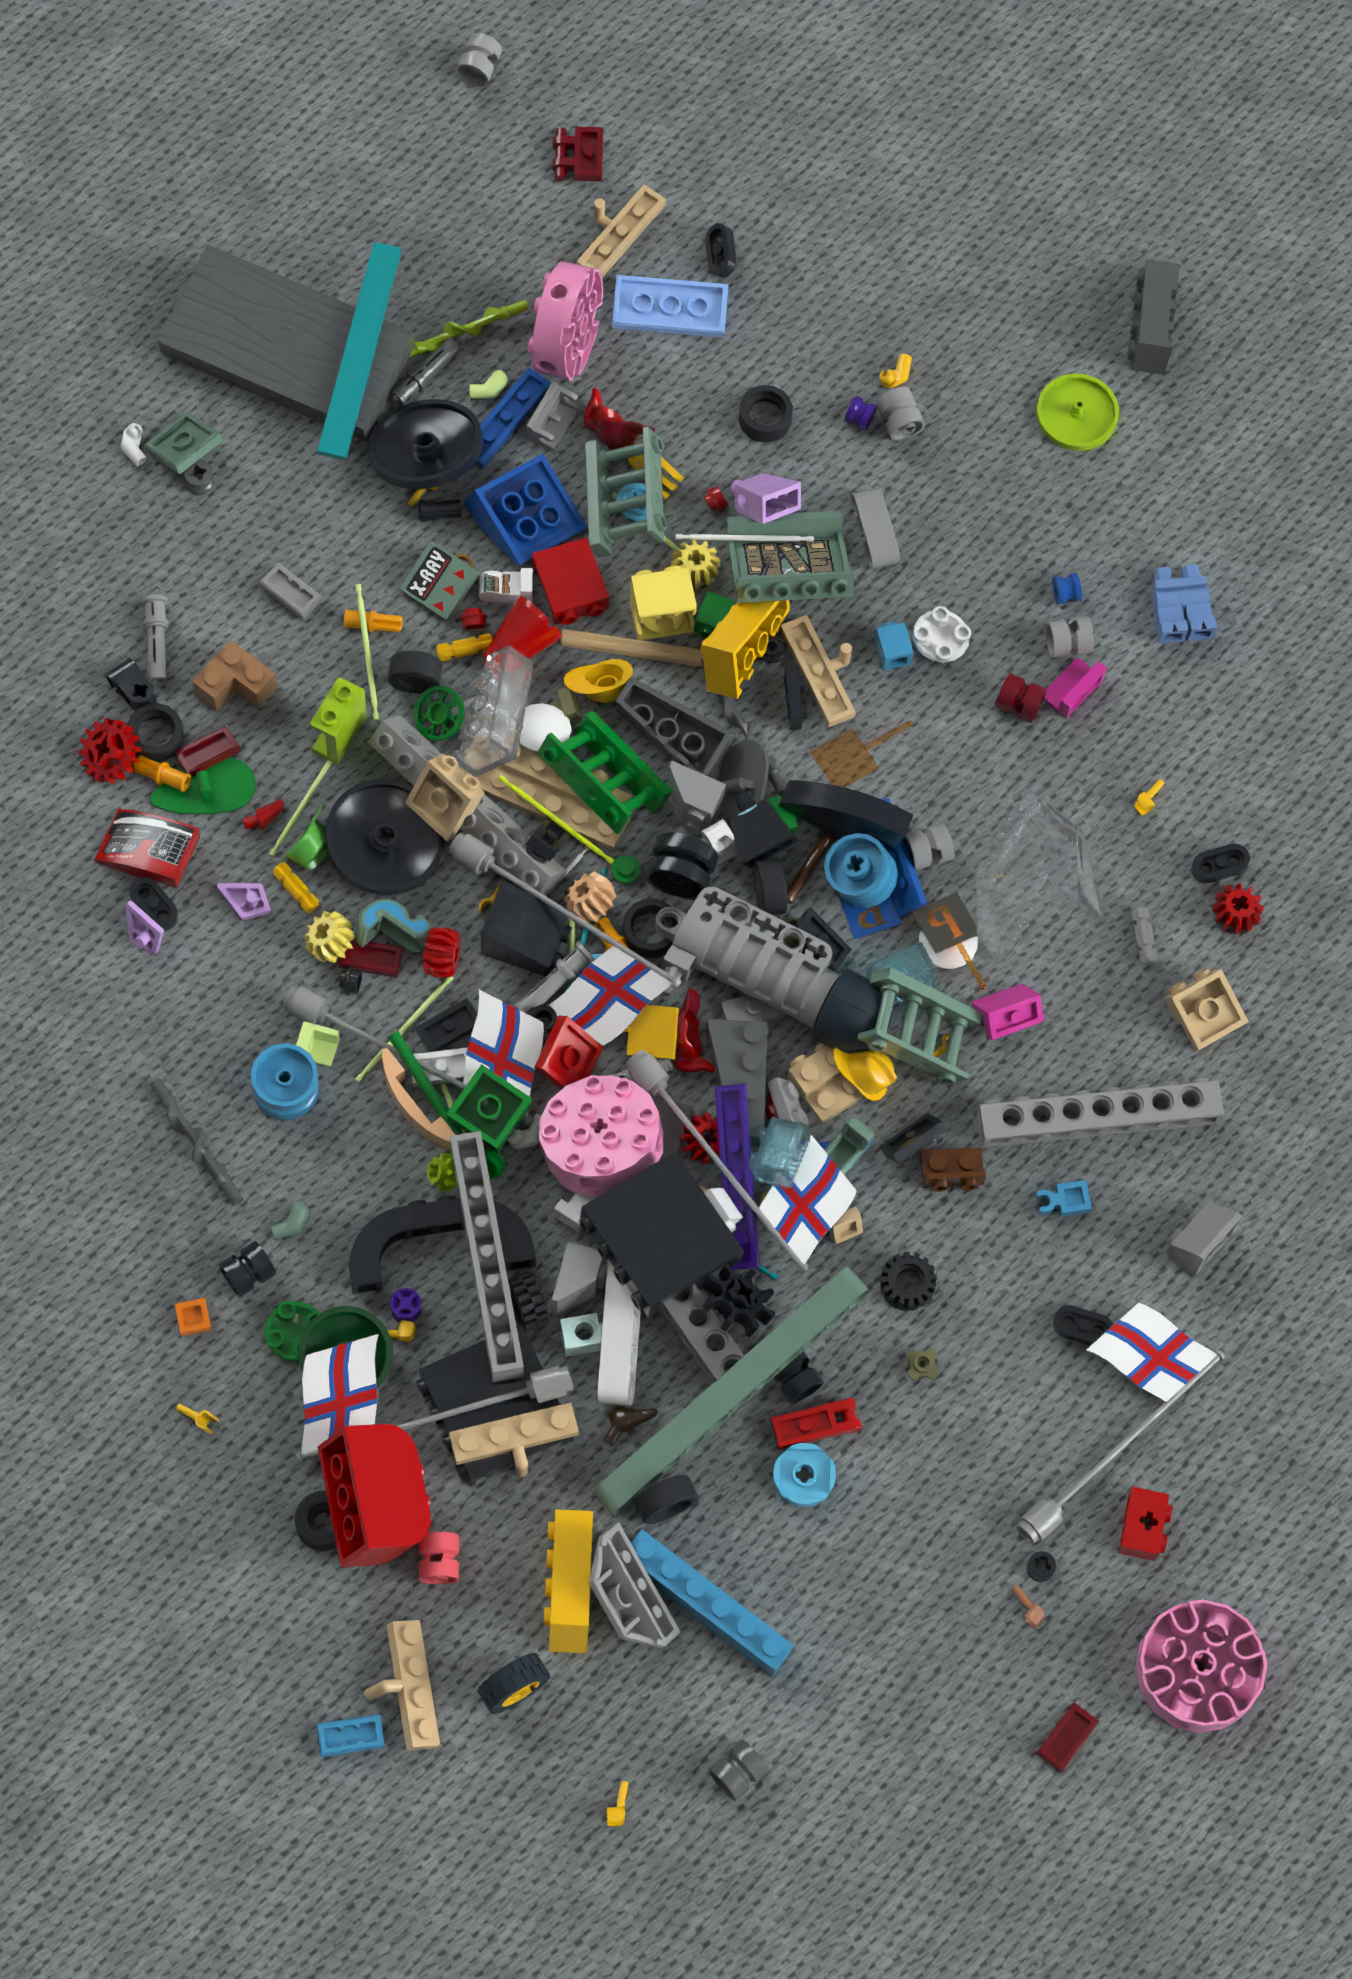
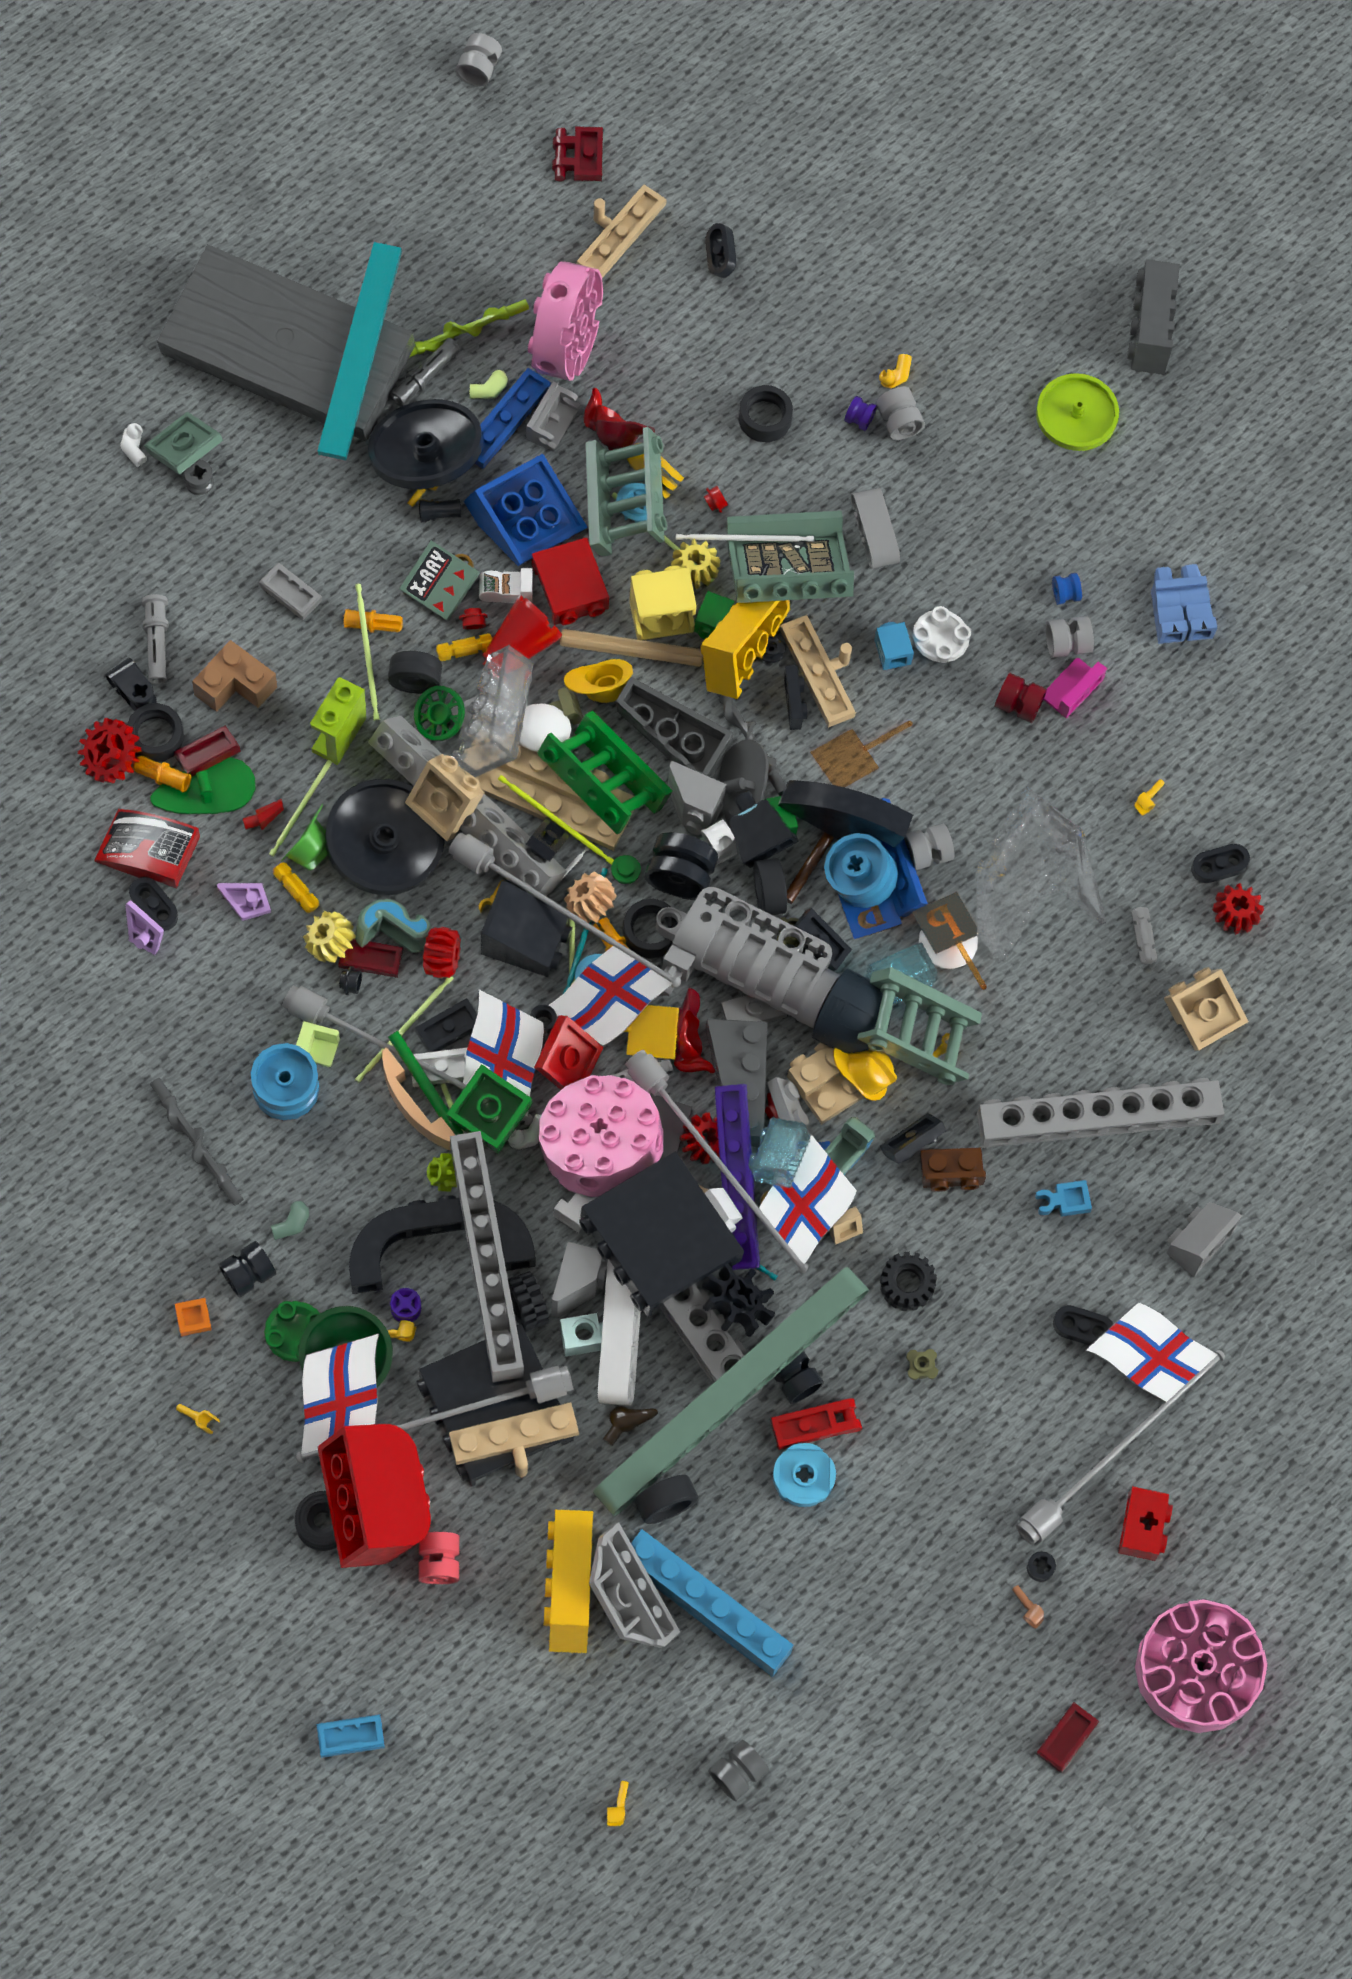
(411, 1685): tan plate -> none
(495, 1163): green plate -> none
(513, 1683): black wheel -> none
(565, 971): light grey pin -> none
(670, 306): light blue tile -> none
(766, 497): lavender torso -> none
(1010, 1010): dark pink panel -> none

